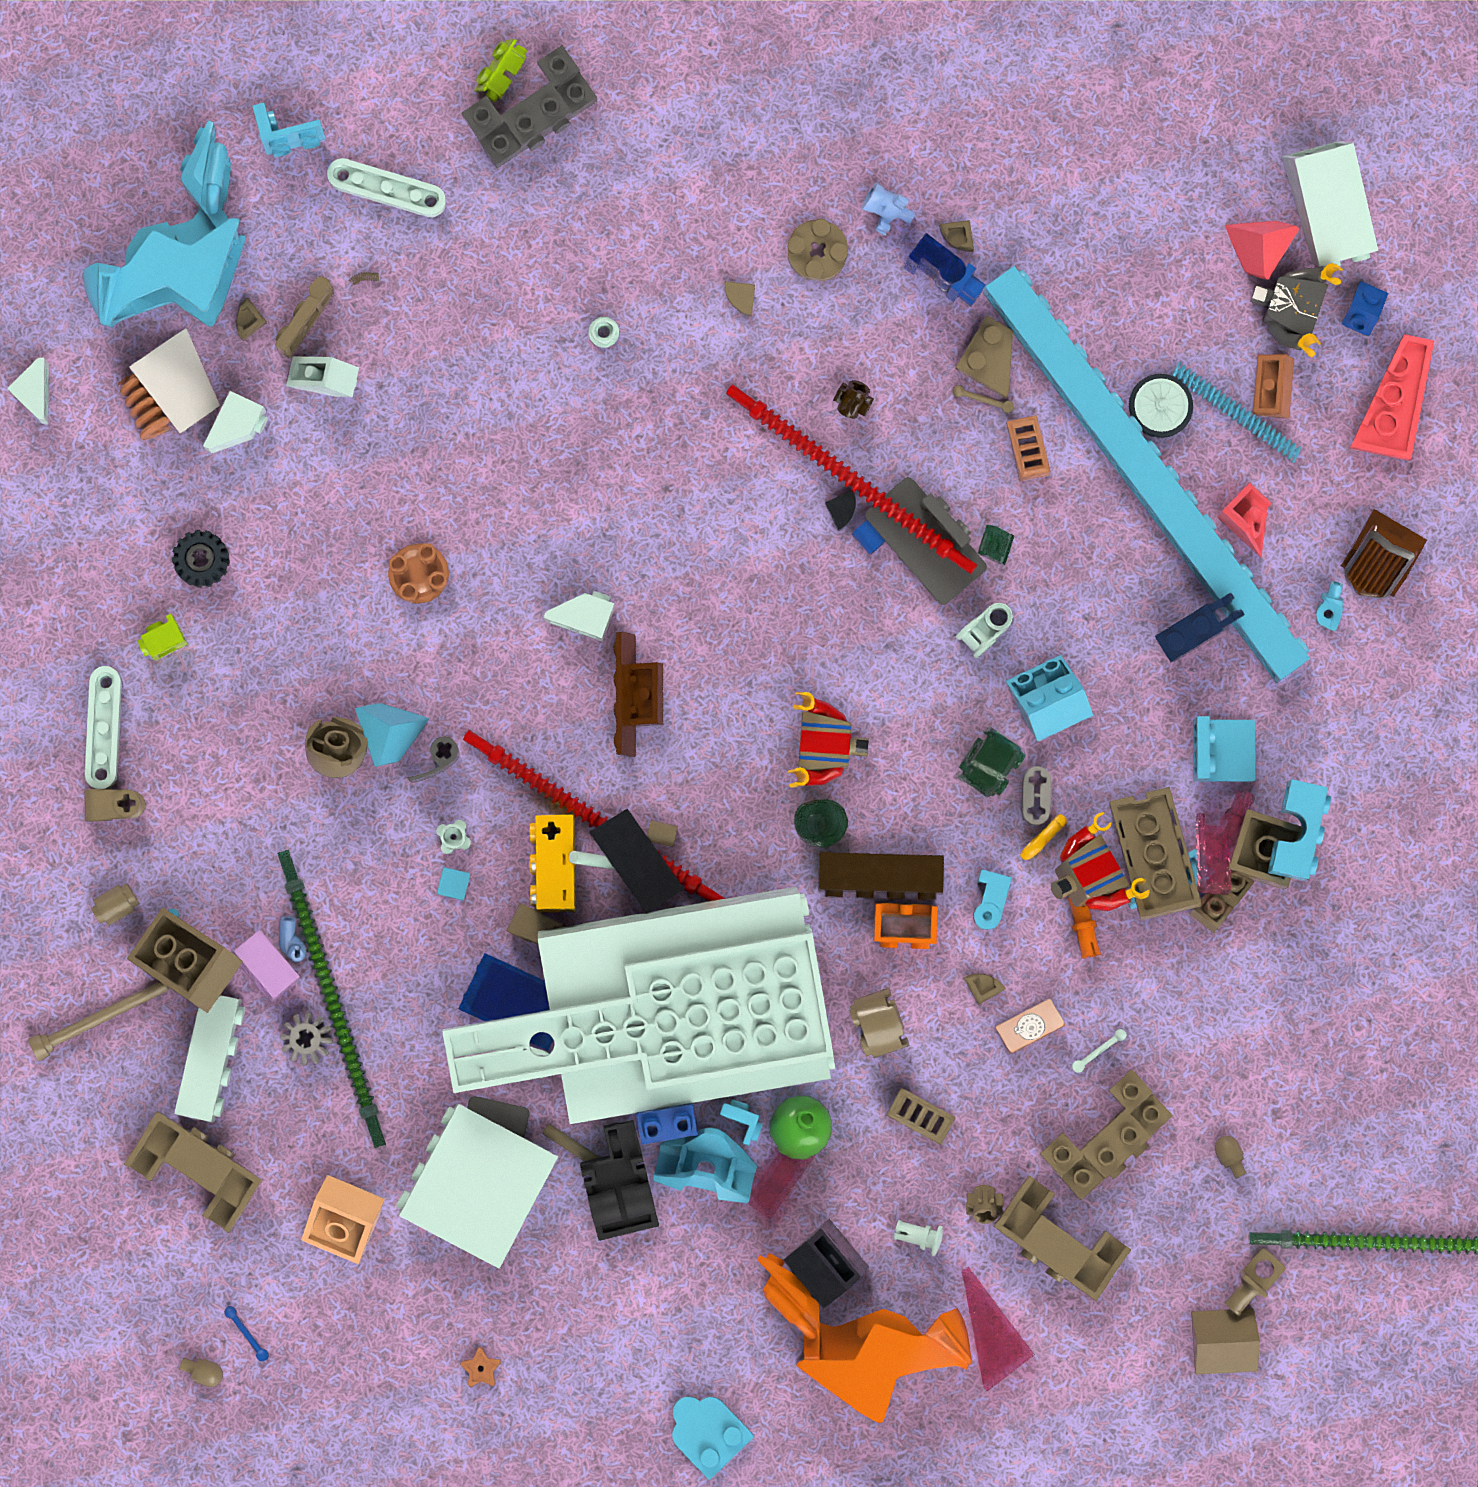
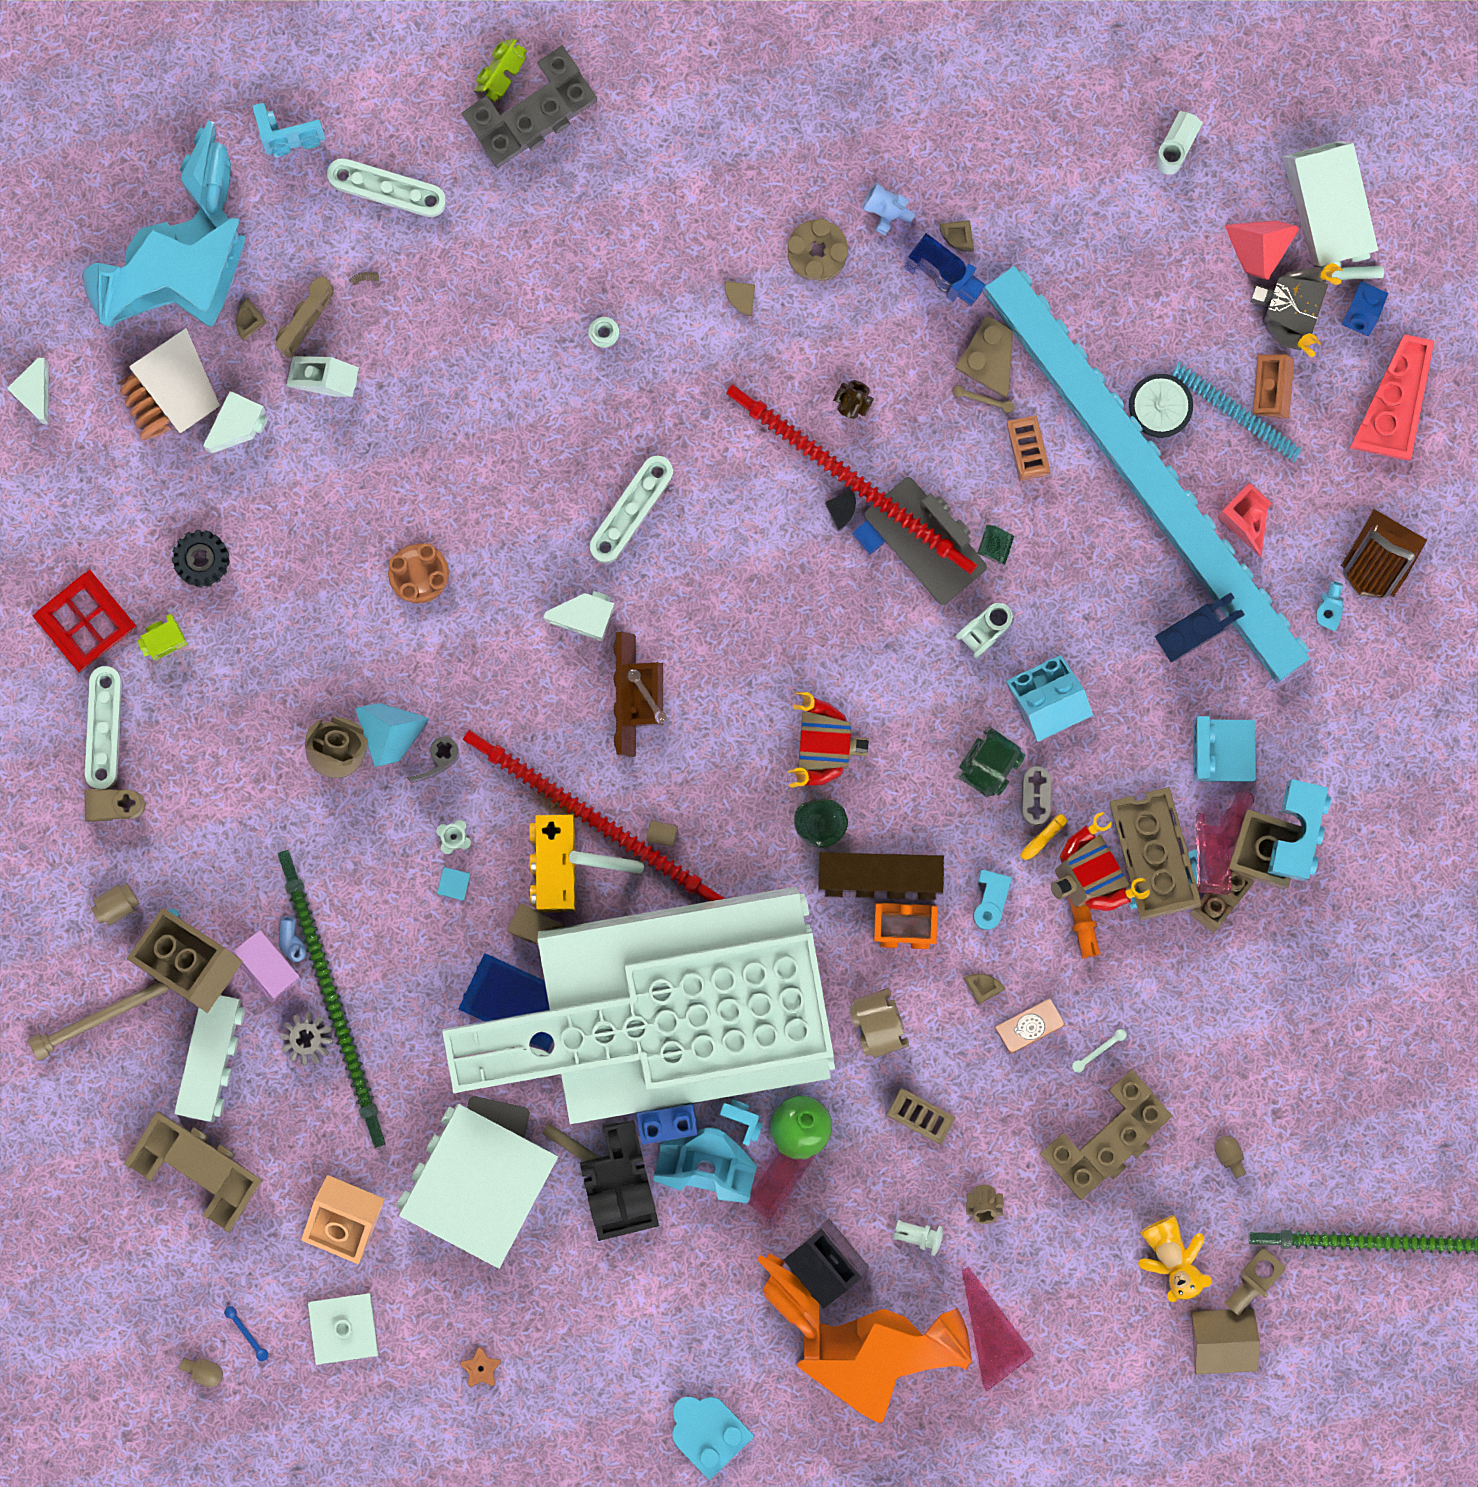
(63, 638): none -> red piece
(343, 1328): none -> light aqua plate
(631, 509): none -> light aqua plate
(634, 676): none -> clear hinge
(636, 860): black sticker -> none
(1055, 1248): dark tan bracket -> none
(1174, 1259): none -> yellow piece
(1178, 142): none -> light aqua piece
(1359, 273): none -> light aqua piece

